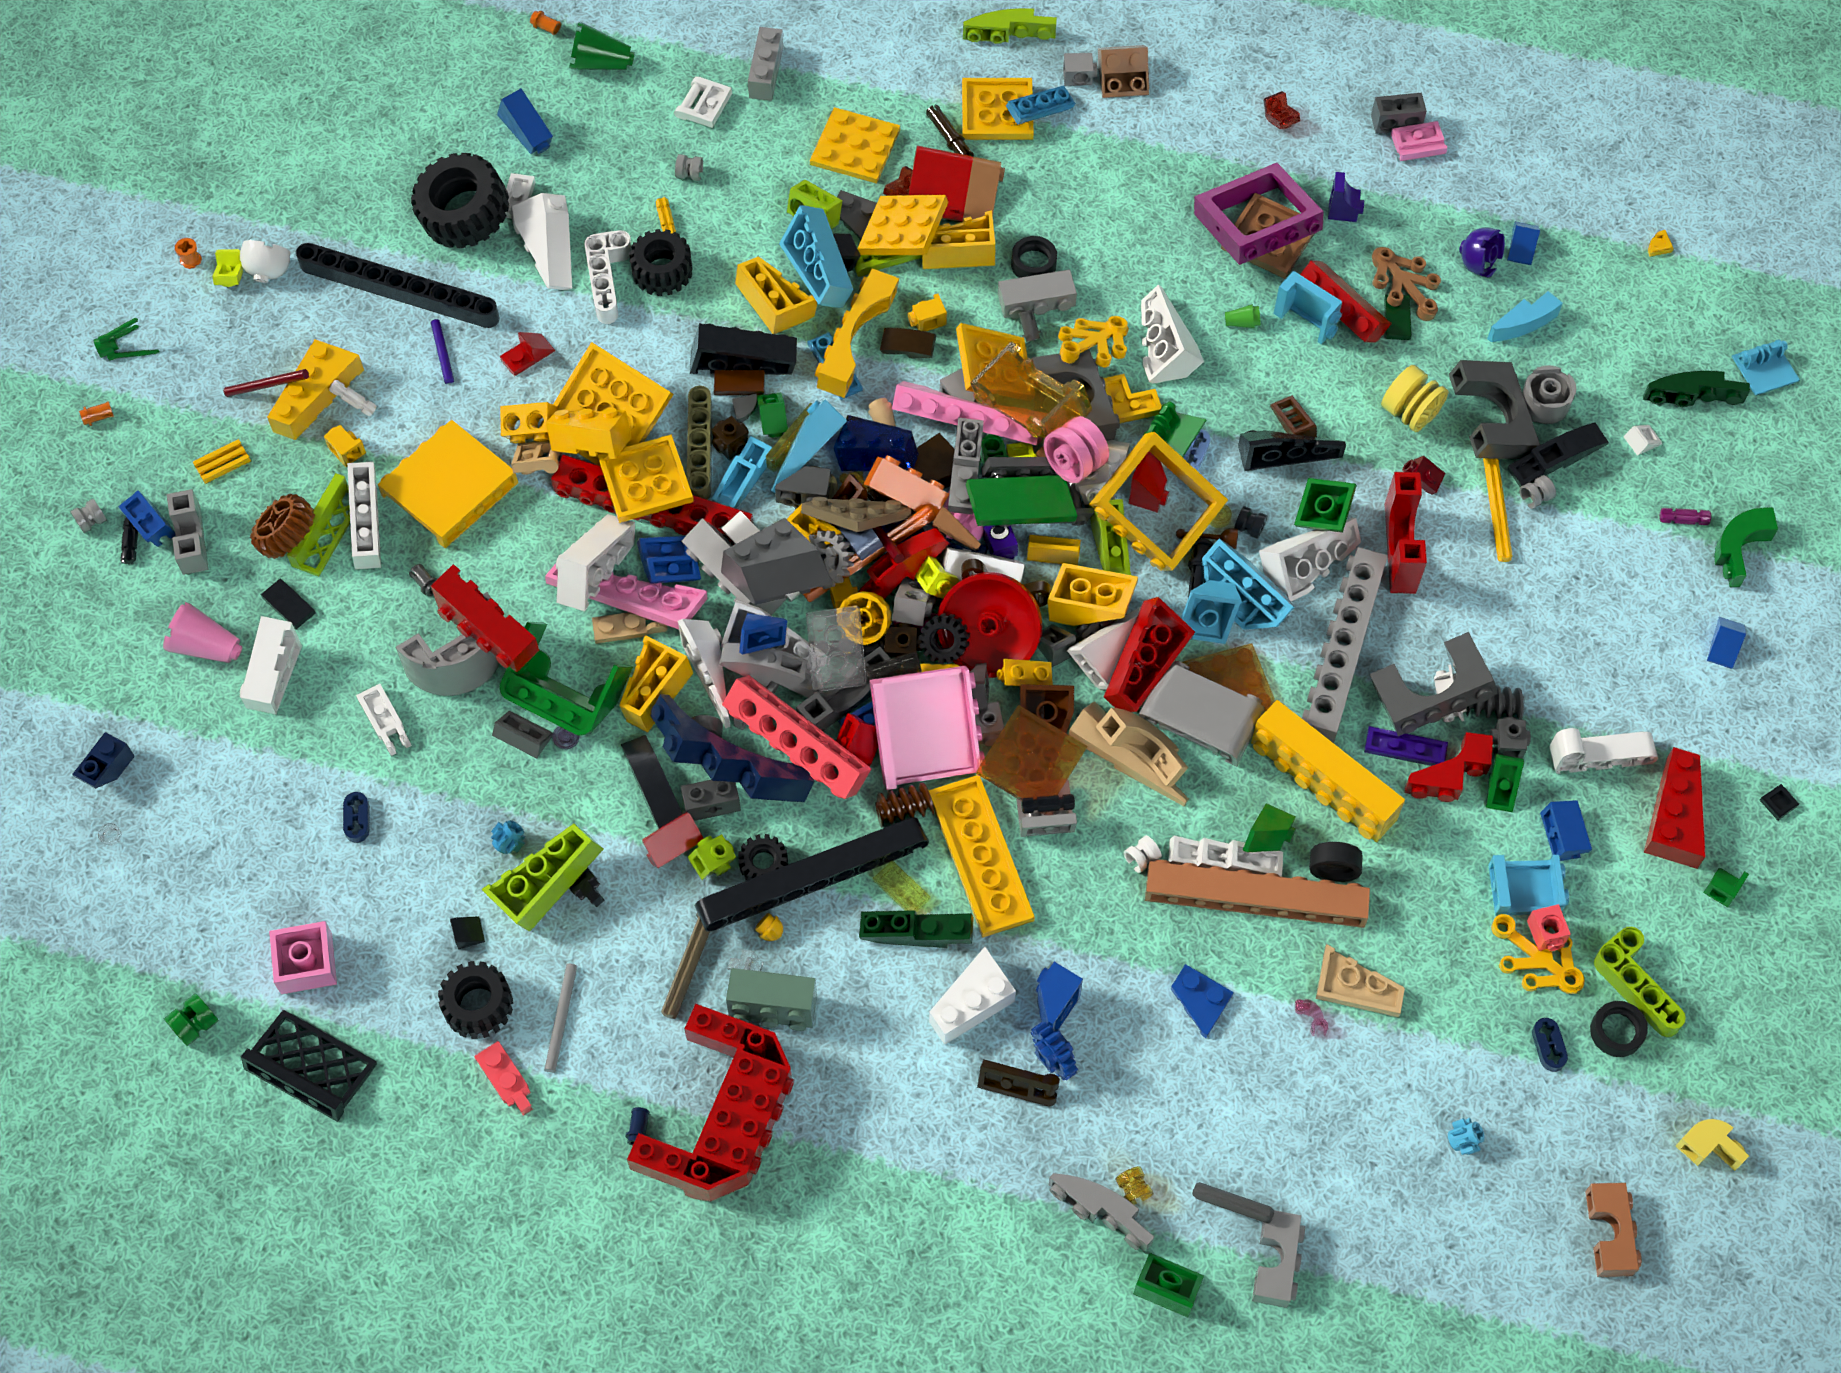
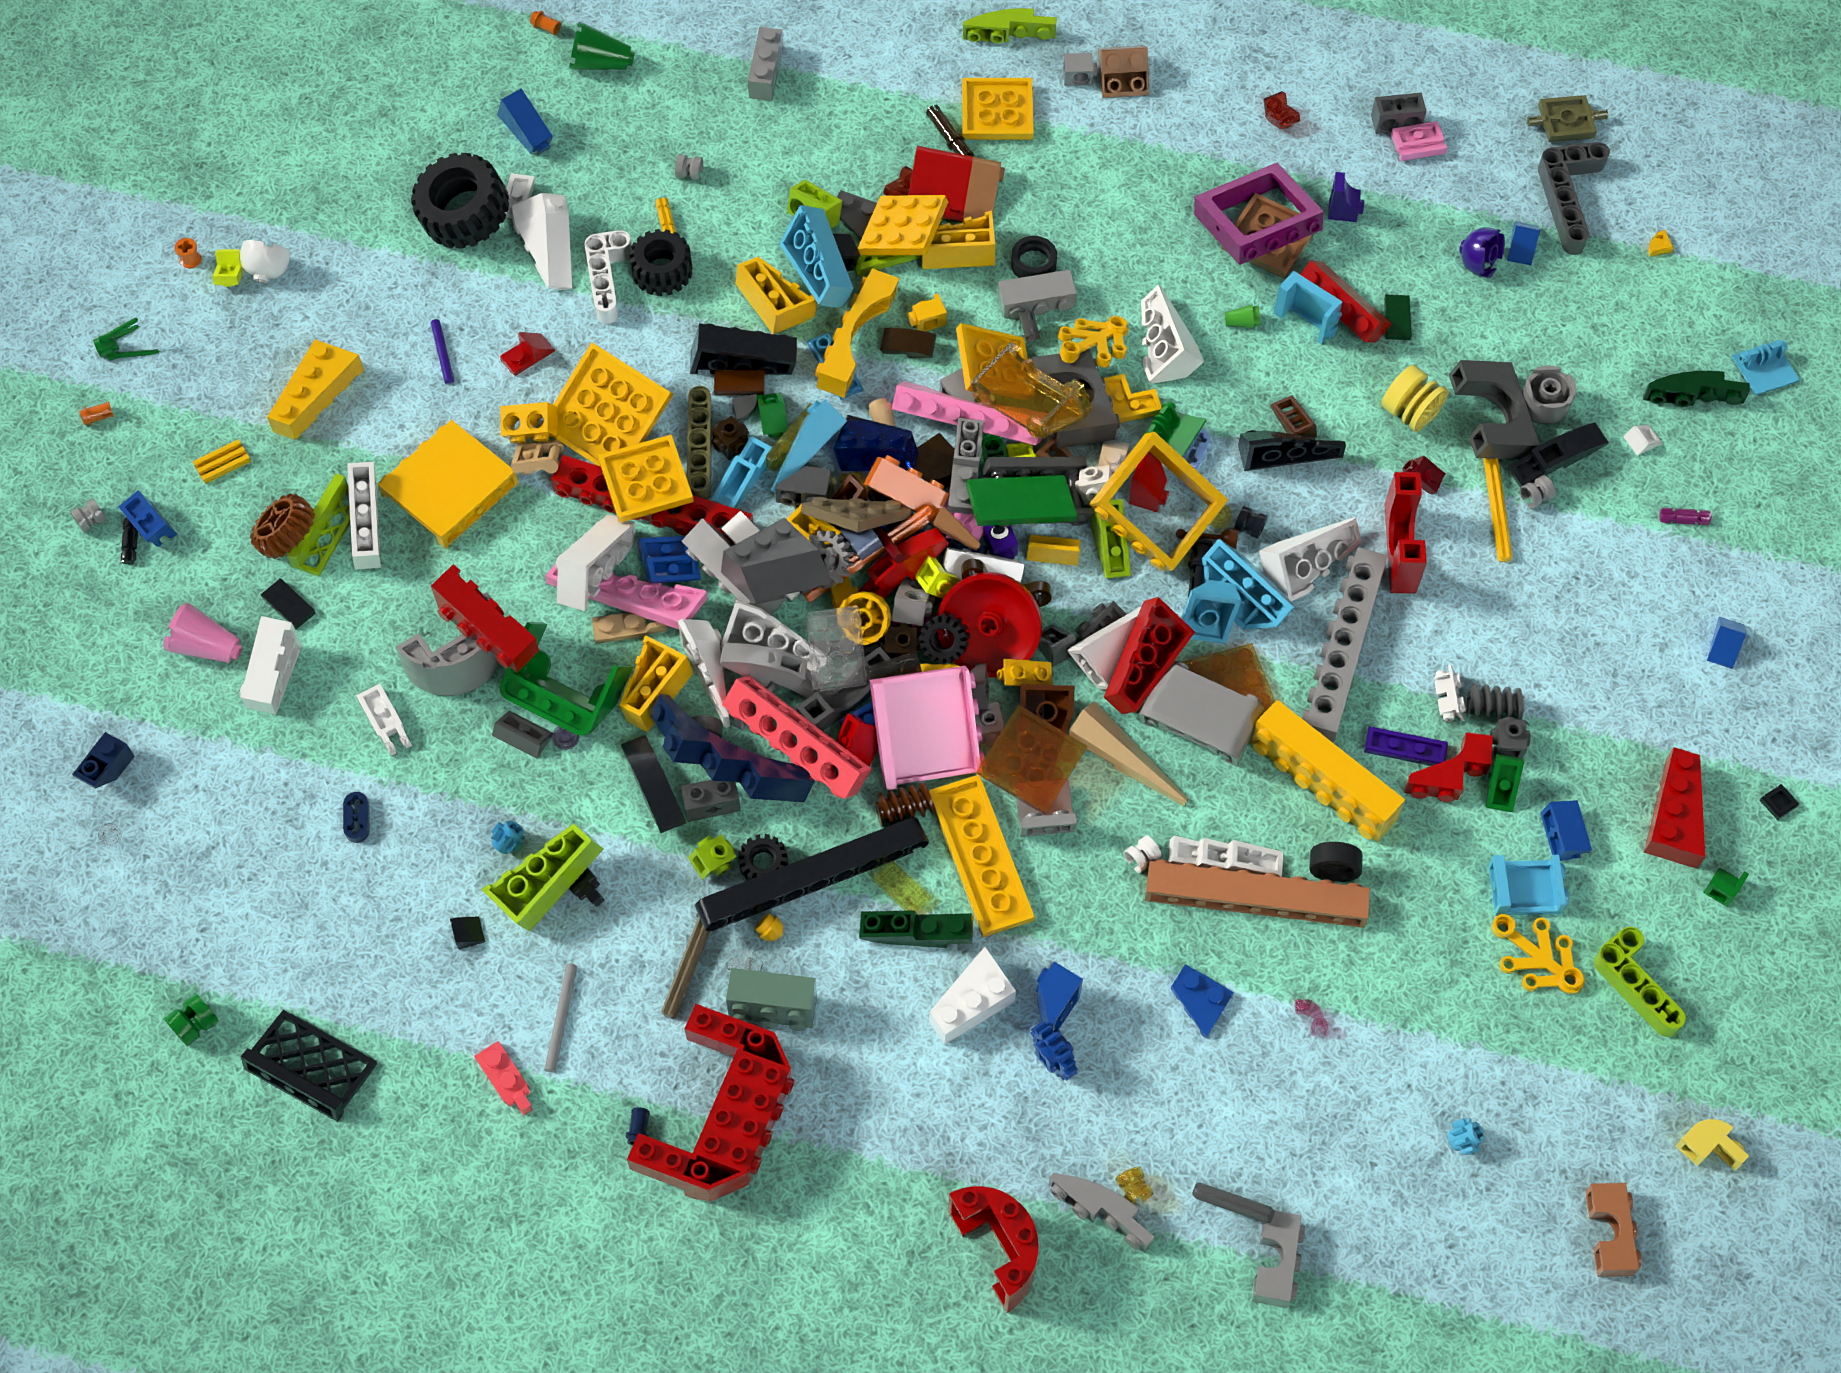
(188, 526): light grey arch -> none
(266, 383): dark red bar -> none
(303, 957): bright pink brick -> none
(344, 445): yellow brick -> none
(352, 398): white axle -> none
(398, 285): black beam -> none
(423, 579): dark grey pin -> none
(479, 1020): black tyre -> none
(589, 431): yellow wedge -> none
(672, 840): panel -> none
(709, 105): white plate -> none
(761, 633): blue slope -> none
(855, 145): yellow plate -> none
(1014, 1230): none -> red cylinder
(1018, 1083): dark brown plate -> none
(1040, 104): dark azure tile -> none
(1048, 803): black axle -> none
(1076, 449): bright pink wheel -> none
(1089, 595): yellow slope -> none
(1143, 738): tan arch -> none
(1168, 1285): green slope -> none
(1270, 830): green slope -> none
(1325, 505): green slope -> none
(1352, 985): tan wing -> none
(1384, 259): medium nougat plant -> none
(1410, 711): dark grey arch -> none
(1525, 318): medium azure slope -> none
(1543, 1045): dark blue beam -> none
(1551, 917): coral brick -> none
(1555, 171): none -> dark grey beam
(1567, 118): none -> olive plate
(1601, 752): white beam -> none
(1611, 1047): black tyre -> none
(1747, 527): green arch -> none

